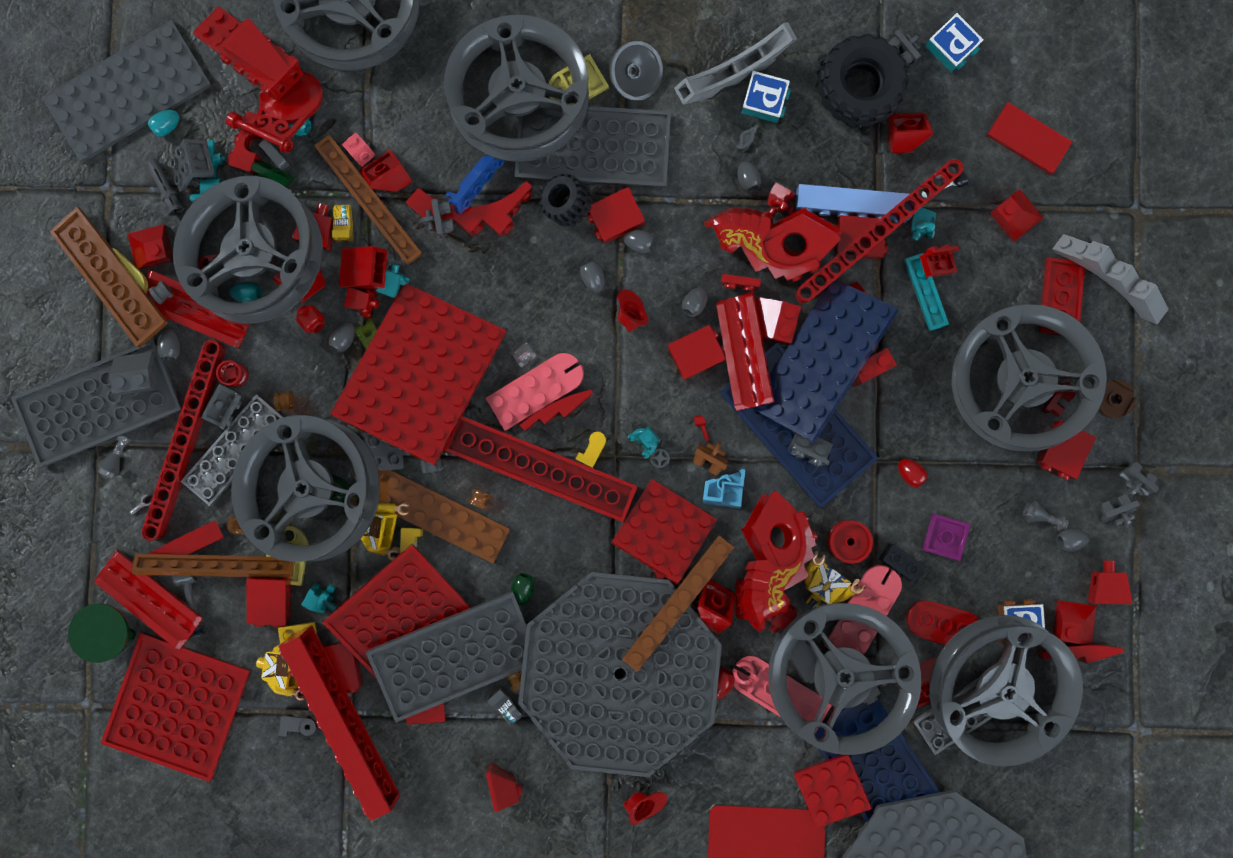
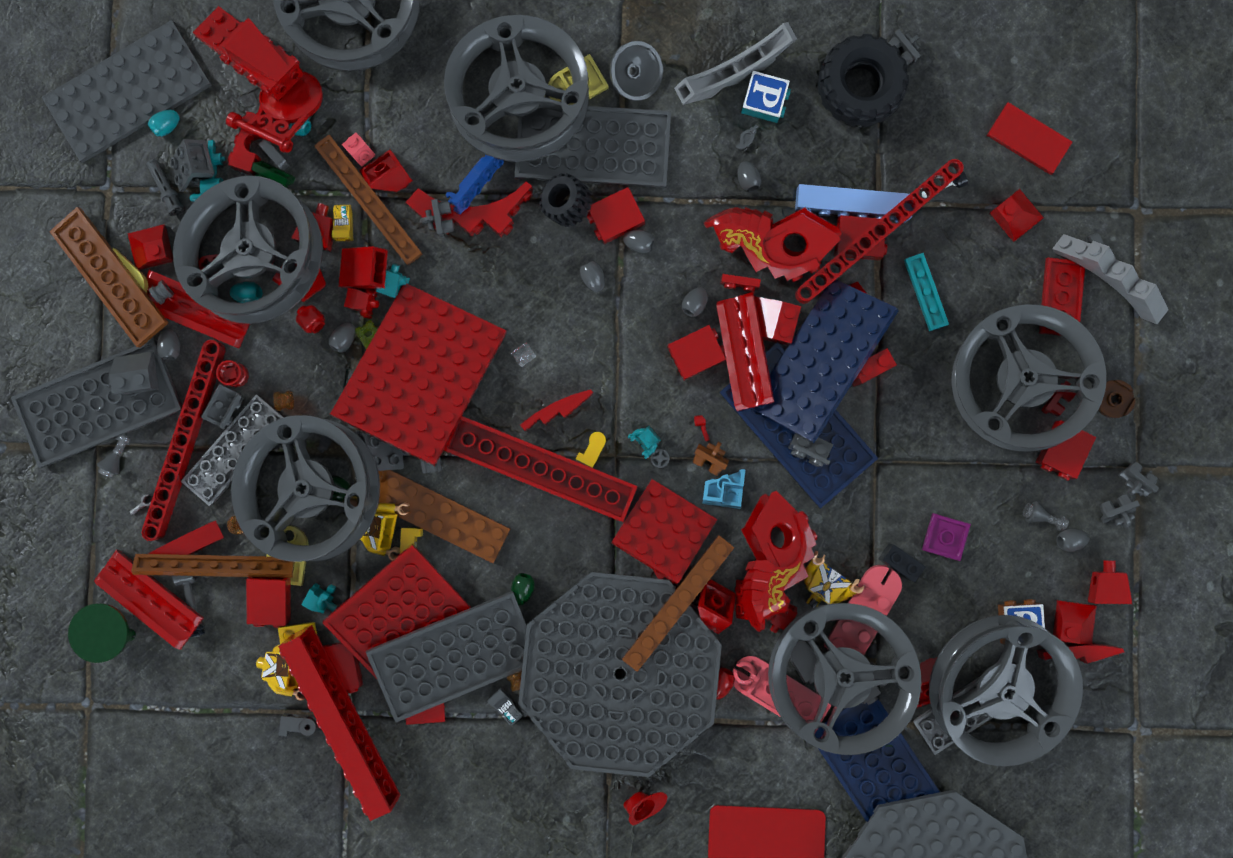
(175, 707): red plate -> none
(479, 498): clear orange wheel -> none
(503, 788): red slope -> none
(535, 390): coral plate -> none
(632, 311): red piece -> none
(779, 200): red piece -> none
(832, 790): red plate -> none
(849, 553): red wheel -> none
(907, 131): red slope -> none
(912, 472): red animal -> none
(923, 224): teal piece -> none
(937, 621): red tile -> none
(939, 261): red bracket -> none
(954, 43): piece -> none

